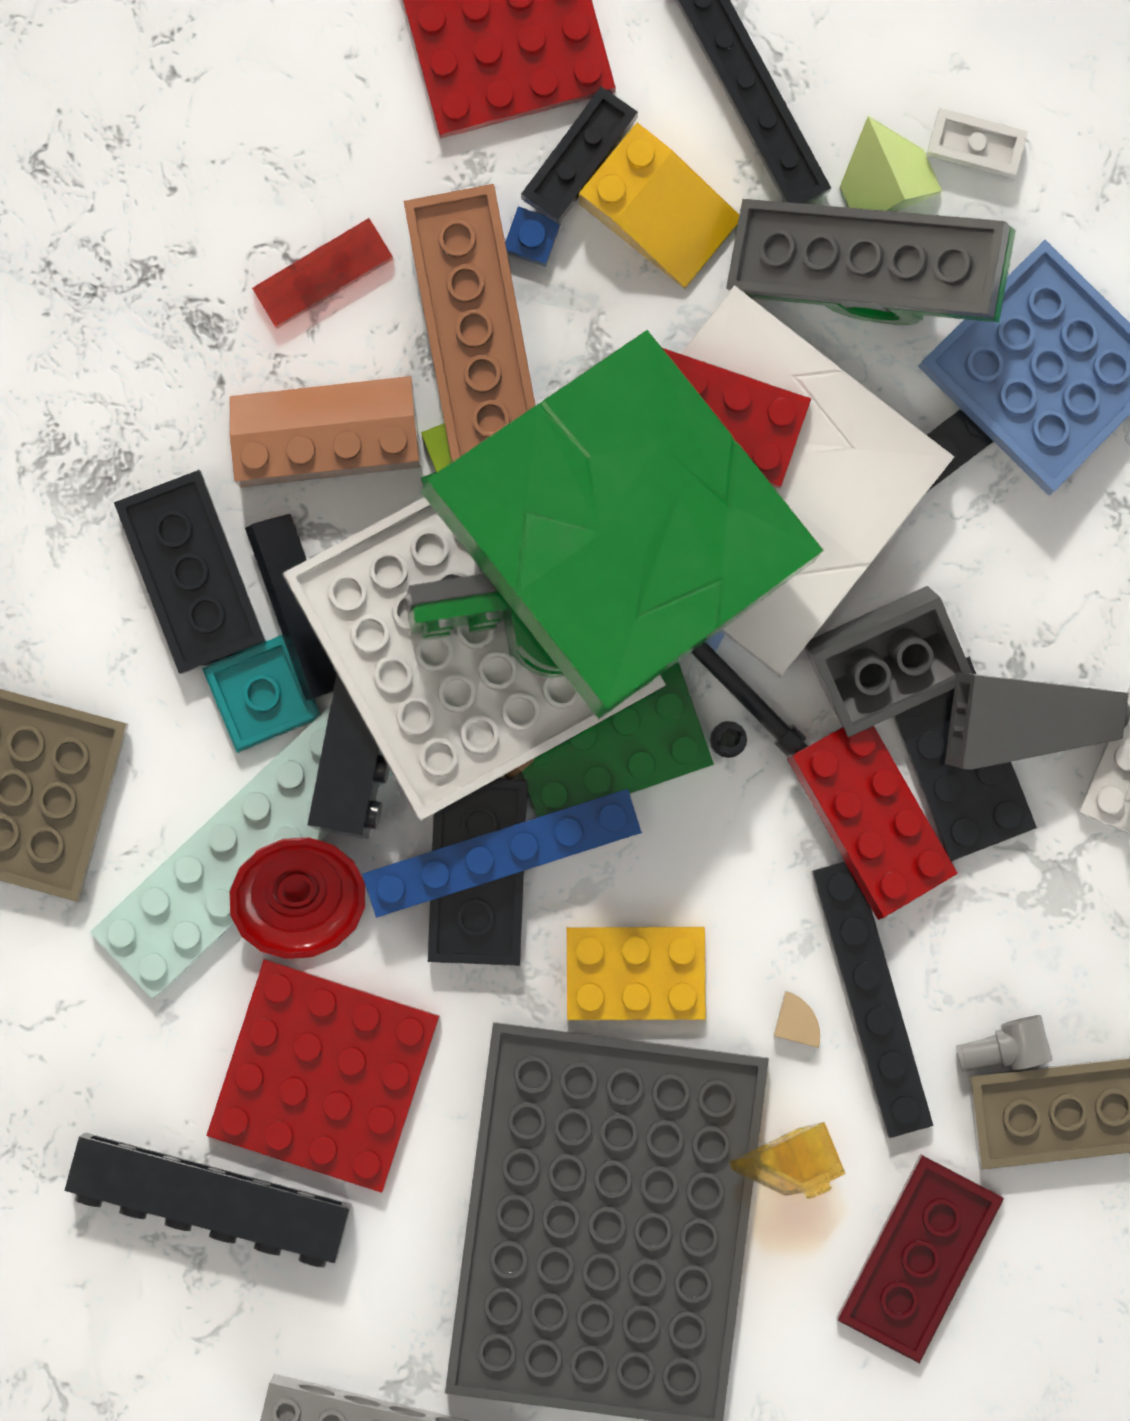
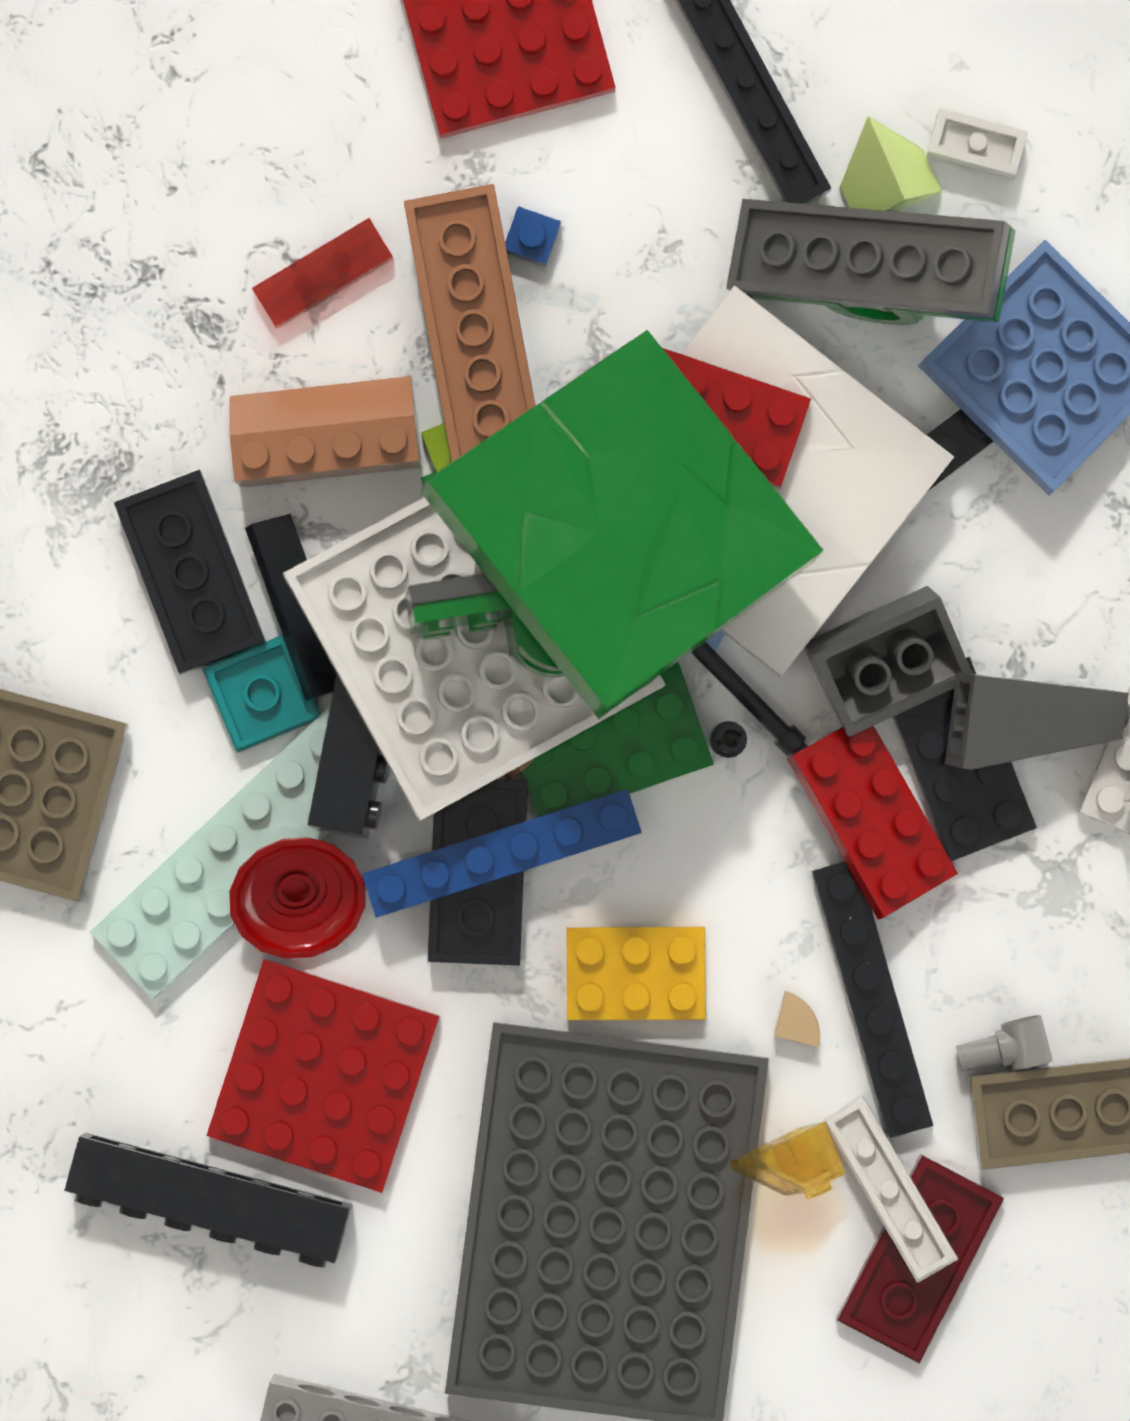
(579, 155): black plate -> none
(659, 205): yellow slope -> none
(890, 1189): none -> white tile

